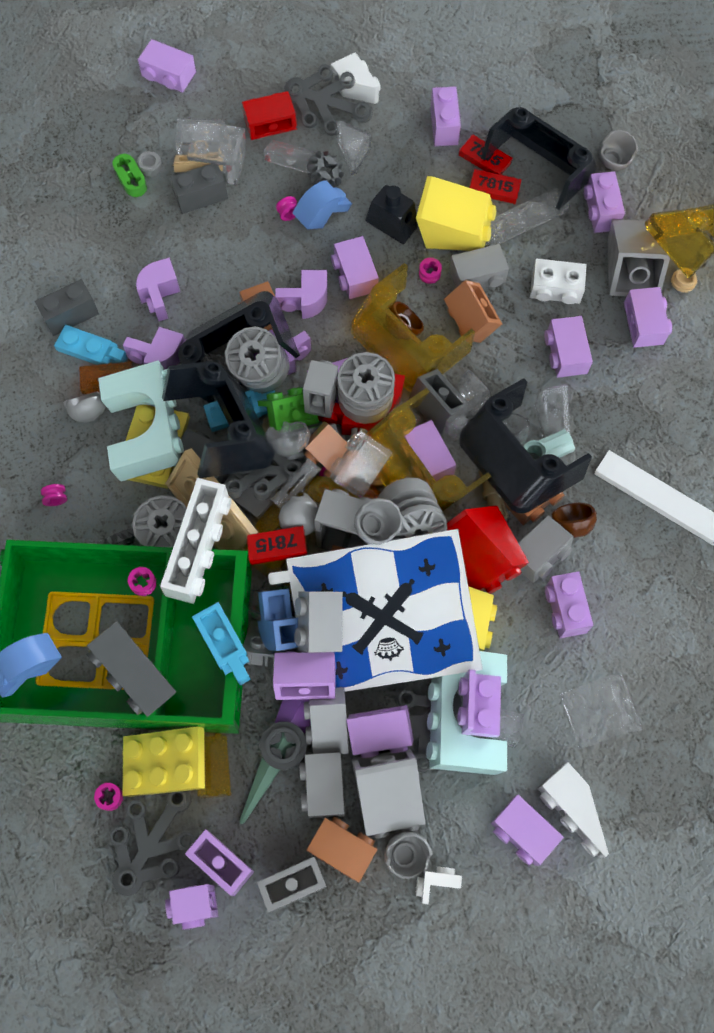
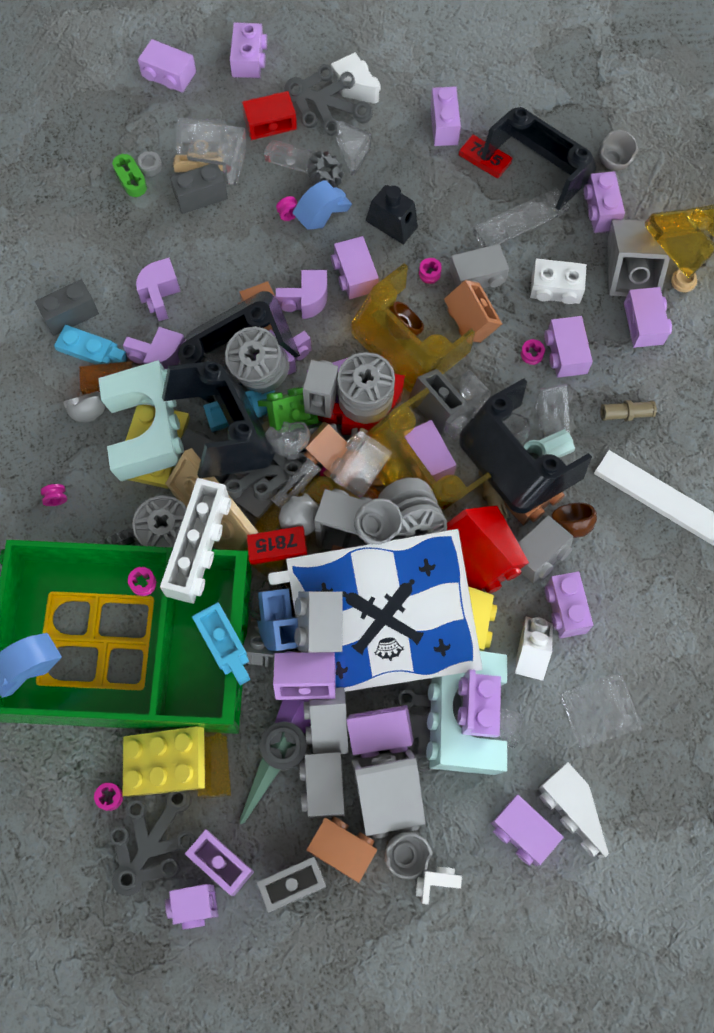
(130, 670): dark grey wedge -> none
(247, 49): none -> lavender brick
(454, 216): light yellow slope -> none
(498, 186): red tile -> none
(534, 648): none -> white slope
(537, 346): none -> dark pink bush
(628, 410): none -> dark tan pin

